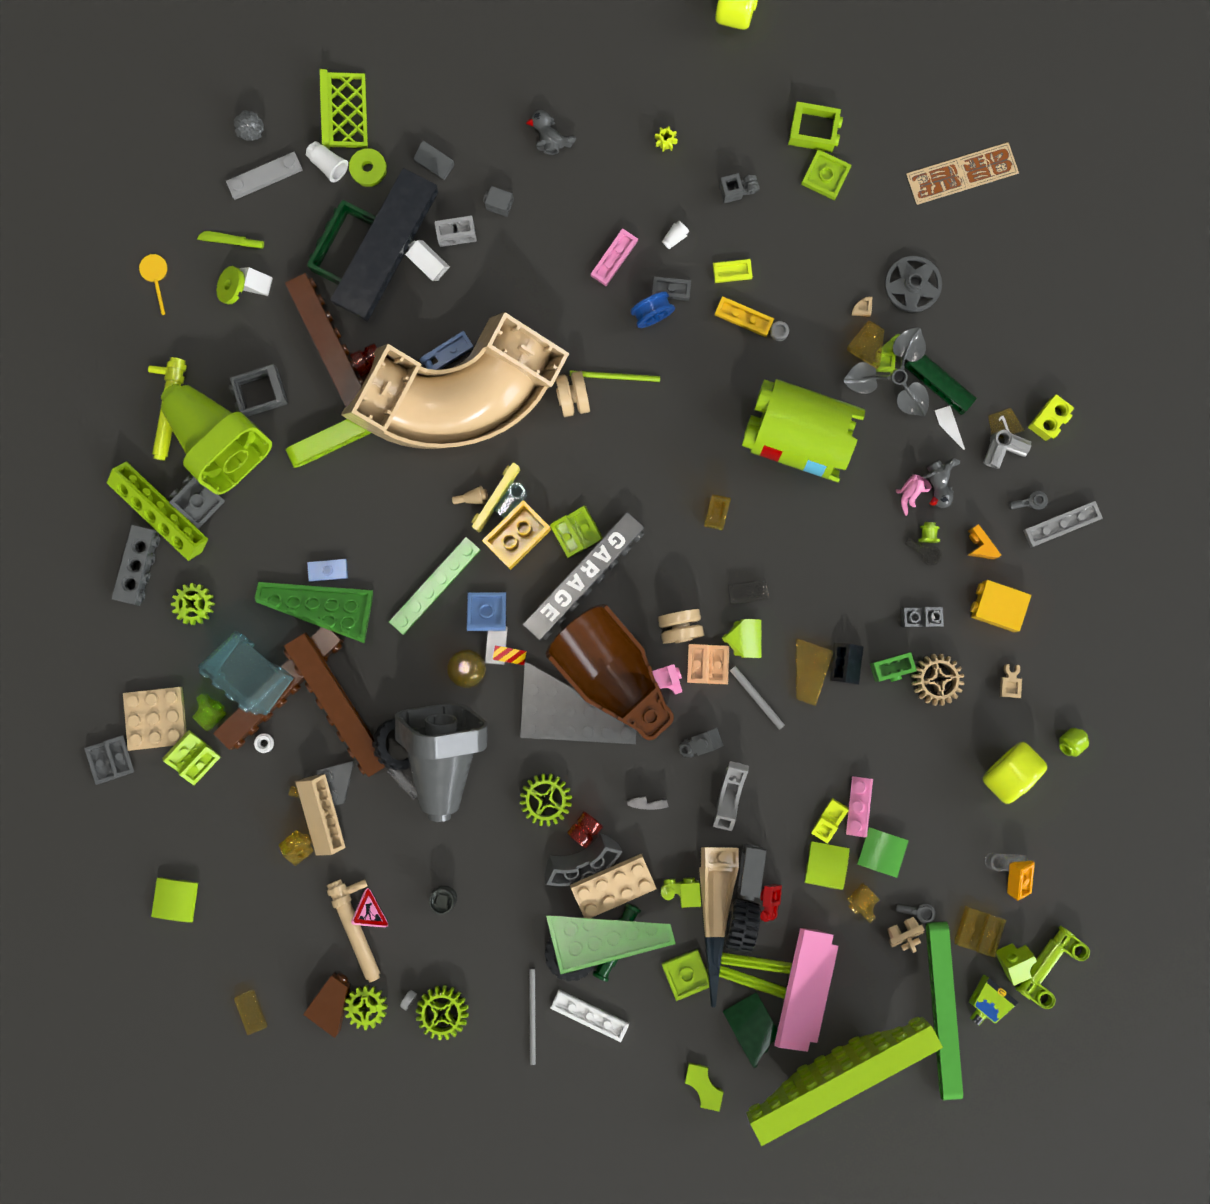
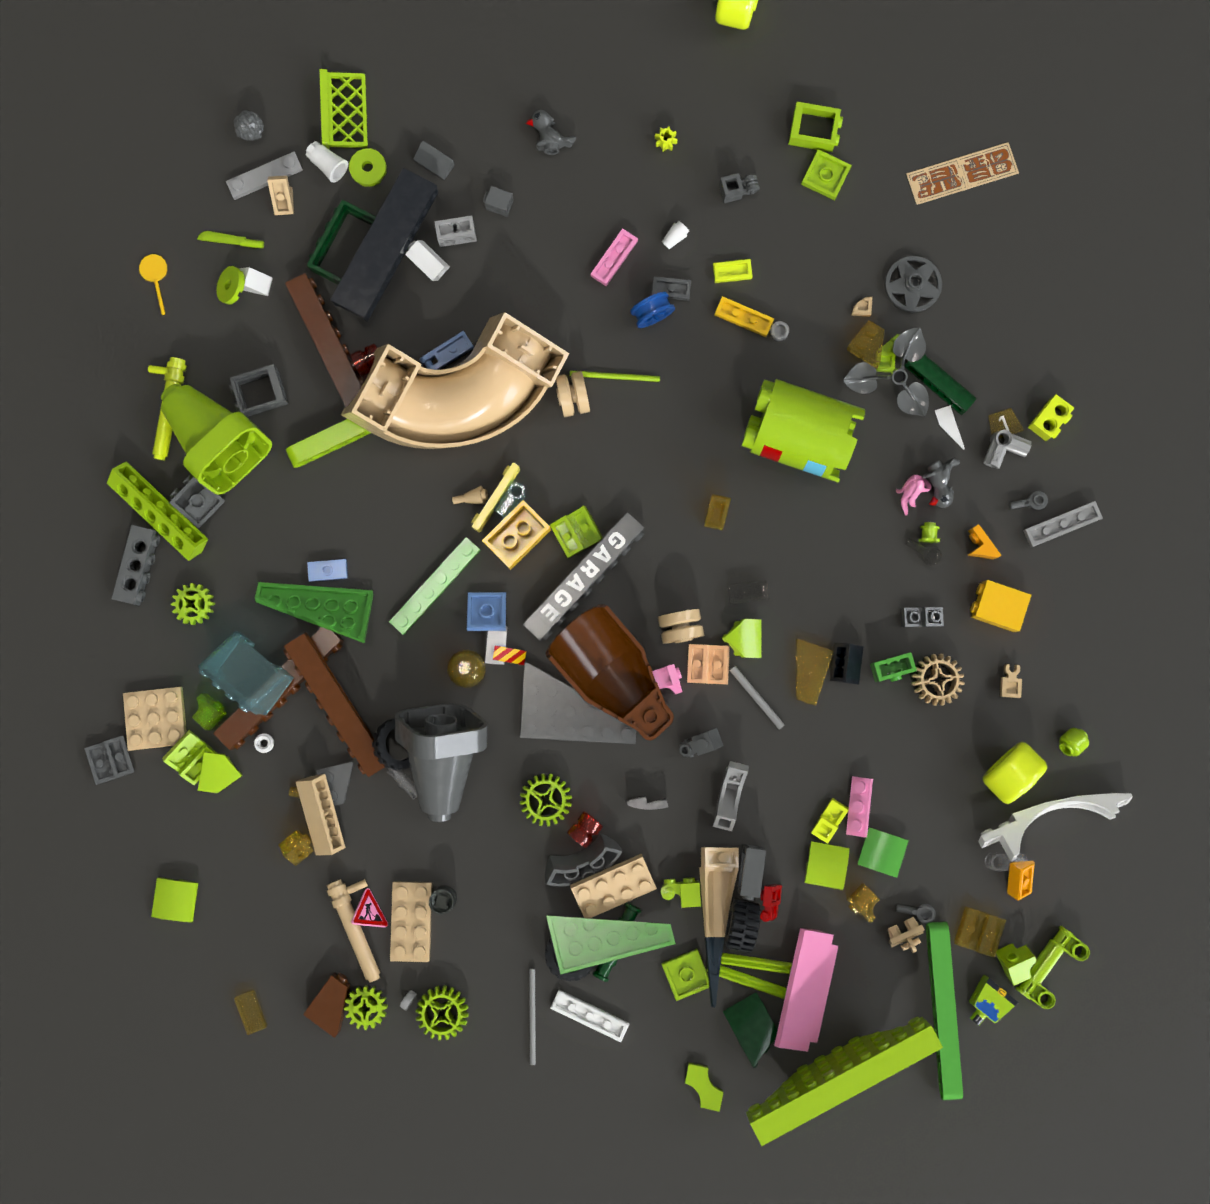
(217, 772): none -> lime slope
(281, 195): none -> tan slope
(410, 921): none -> tan plate
(1011, 832): none -> white slope

